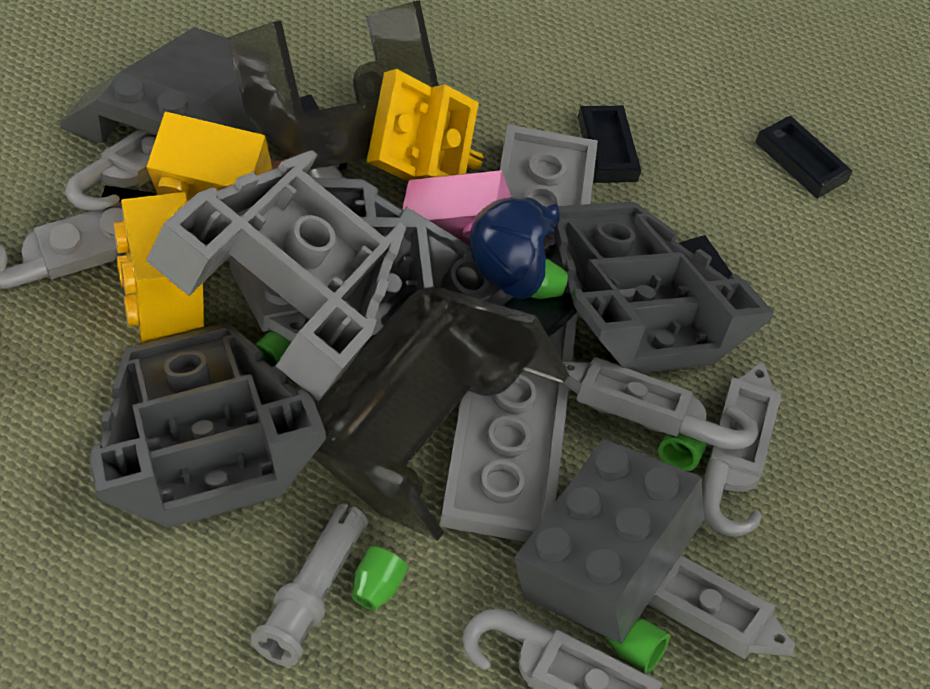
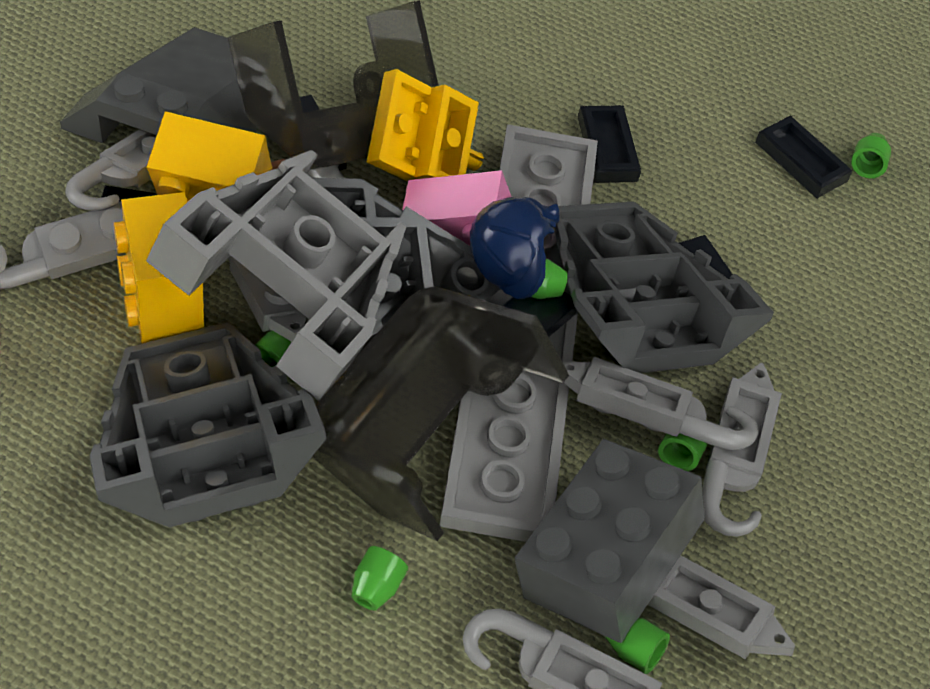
(301, 602): light grey pin -> none
(871, 156): none -> bright green hose

